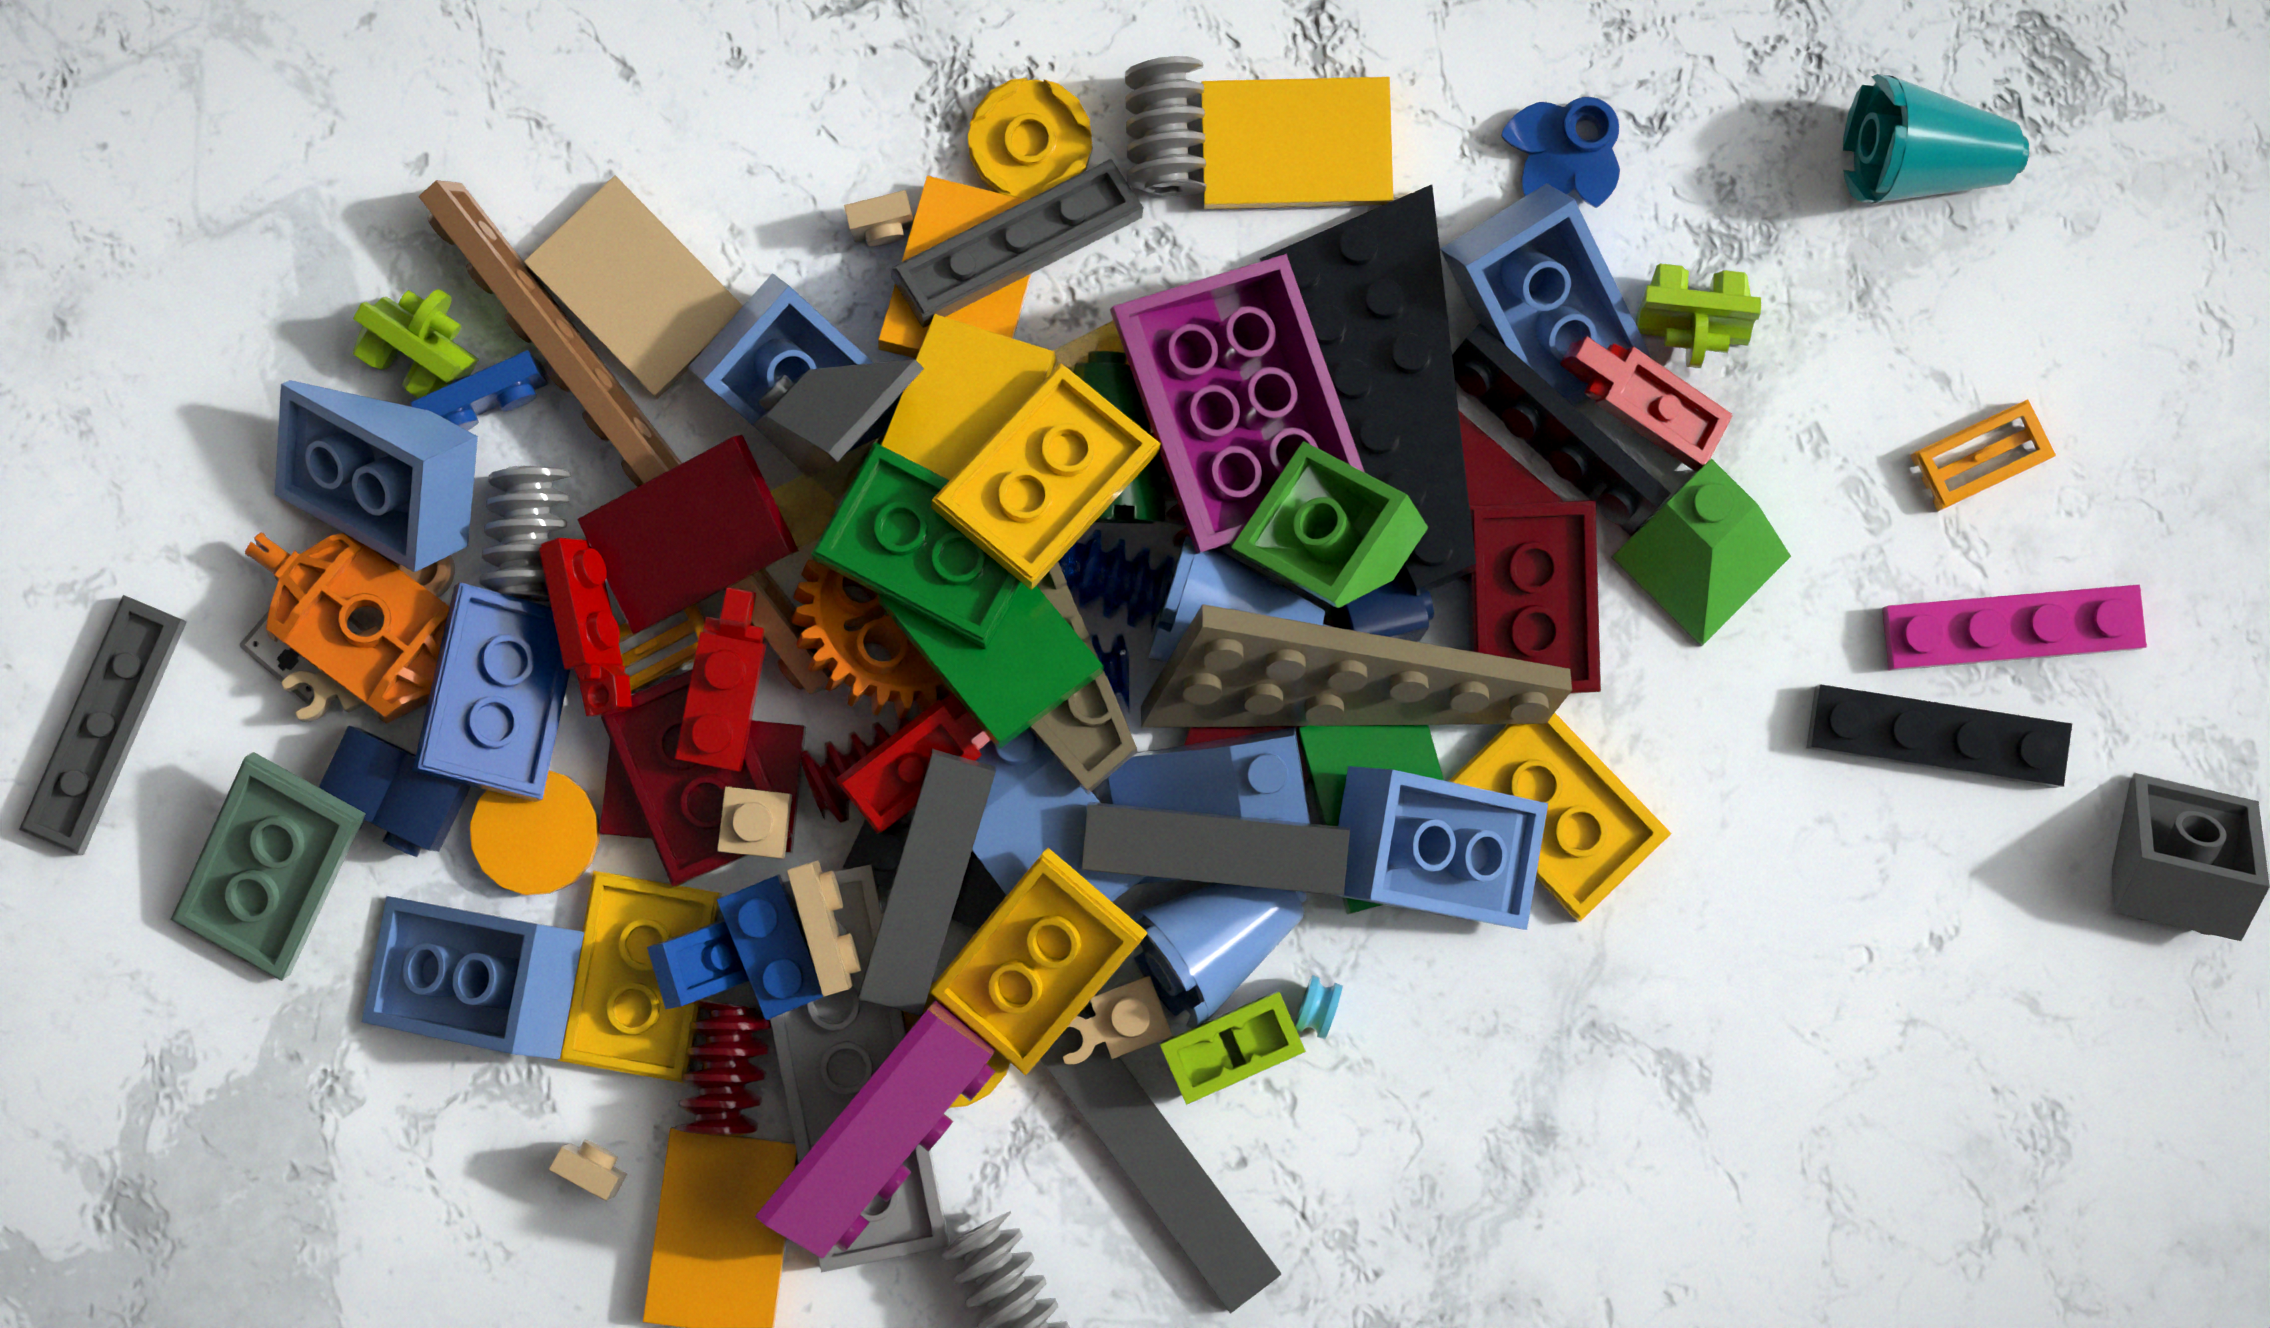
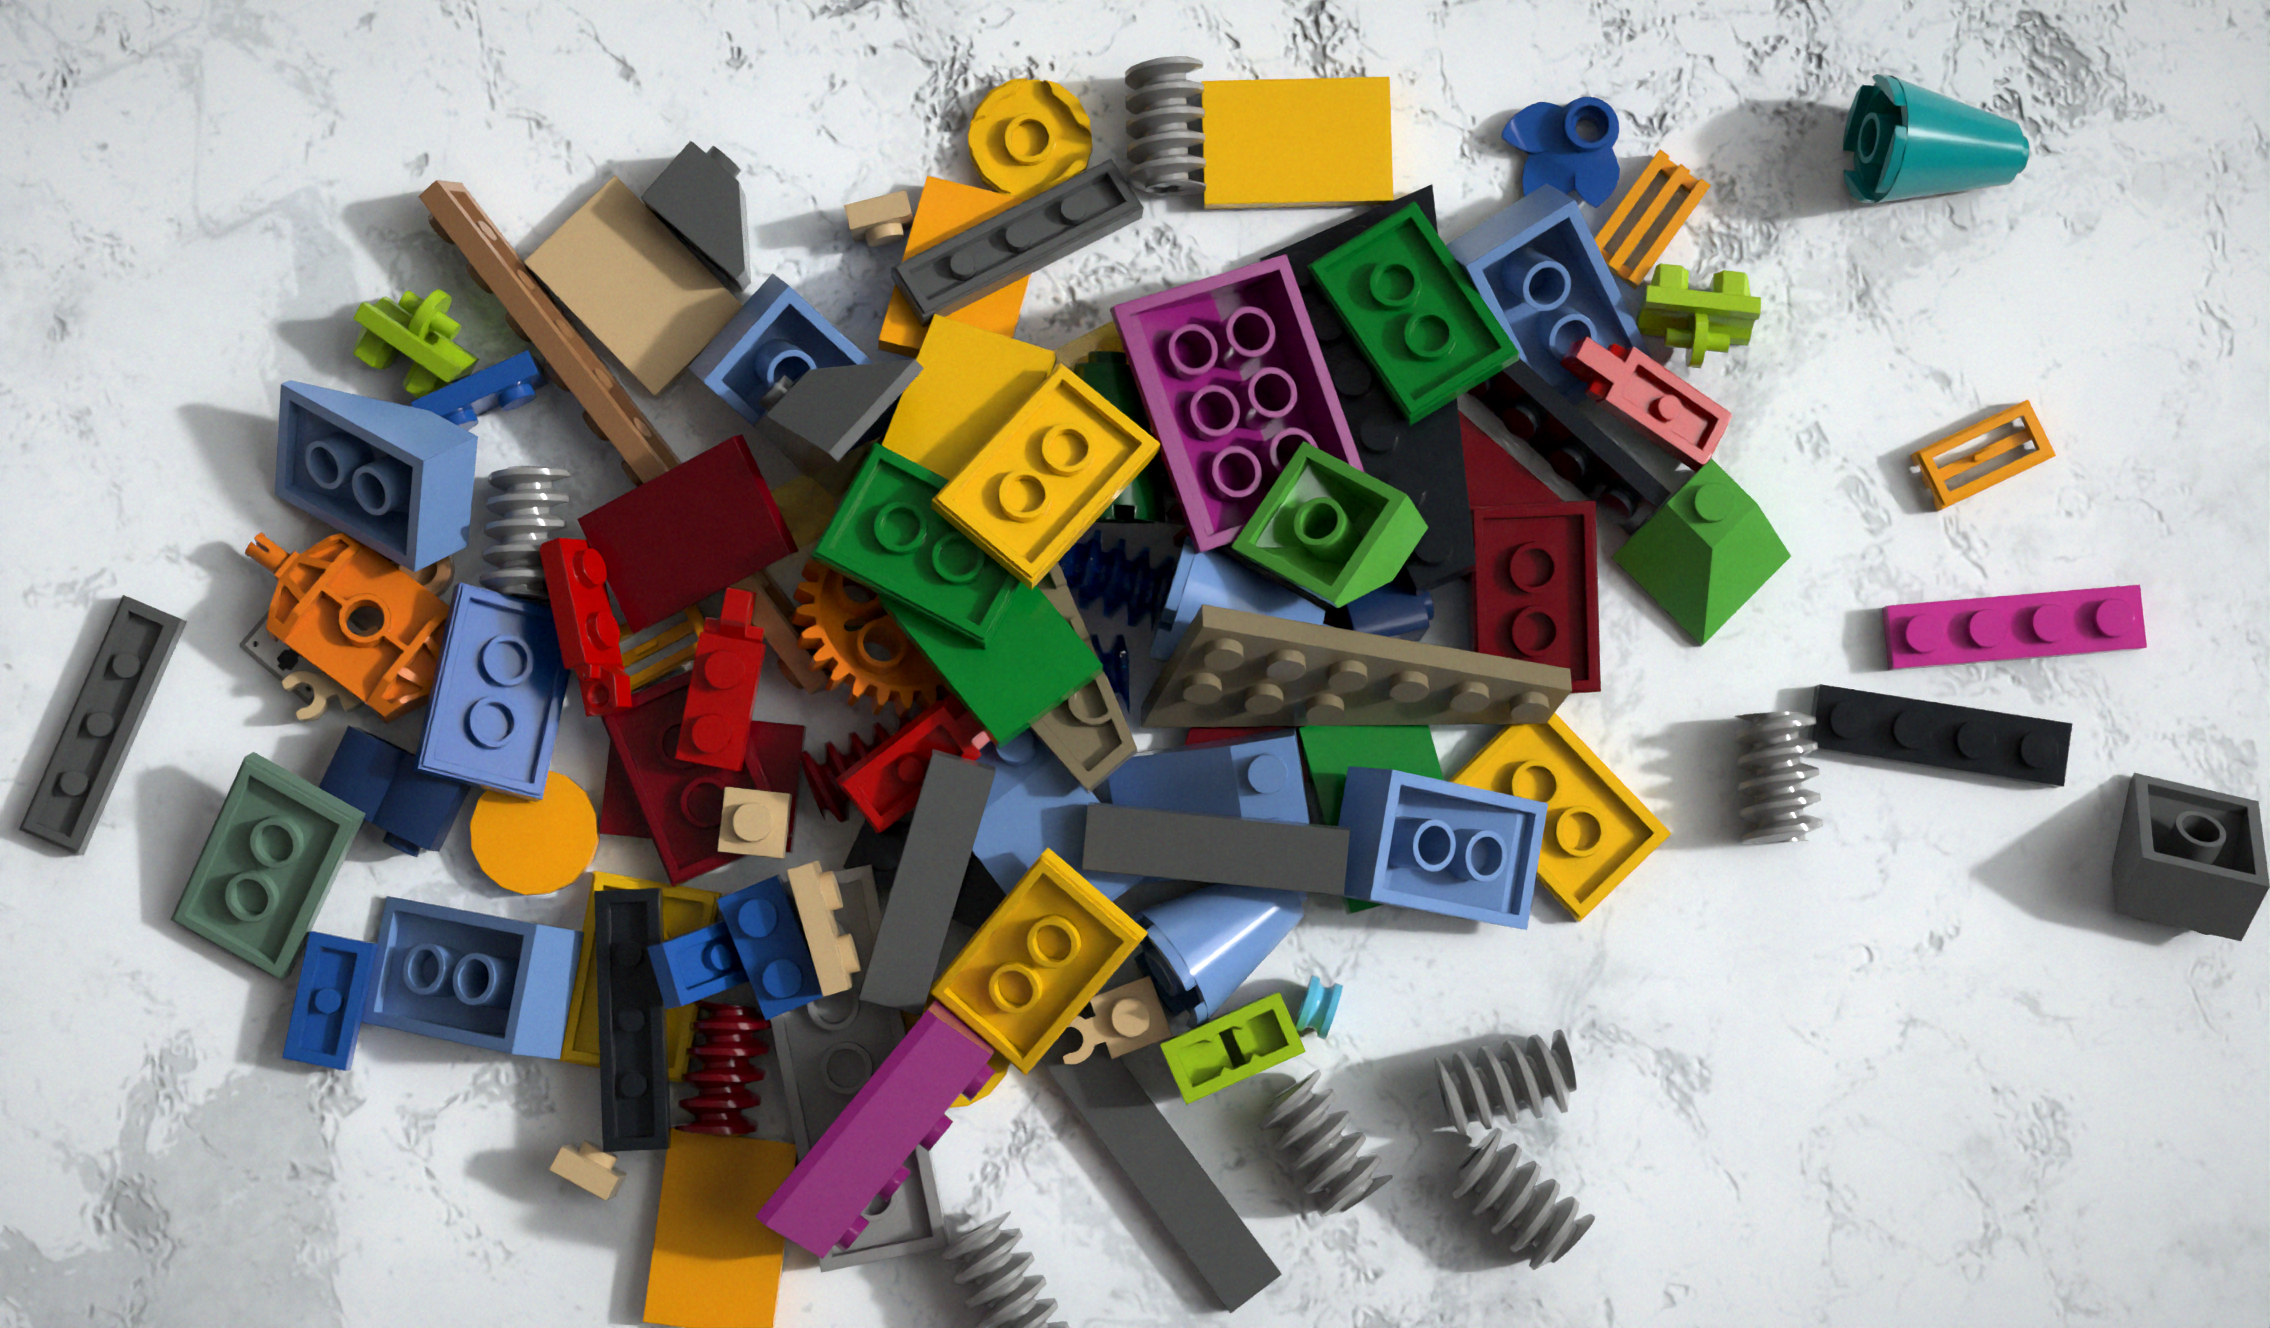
(330, 1000): none -> blue plate
(631, 1022): none -> black plate
(705, 208): none -> dark grey slope
(1322, 1146): none -> light grey piece
(1412, 313): none -> green tile
(1507, 1081): none -> light grey piece
(1520, 1202): none -> light grey piece
(1677, 177): none -> light orange tile
(1777, 777): none -> light grey piece

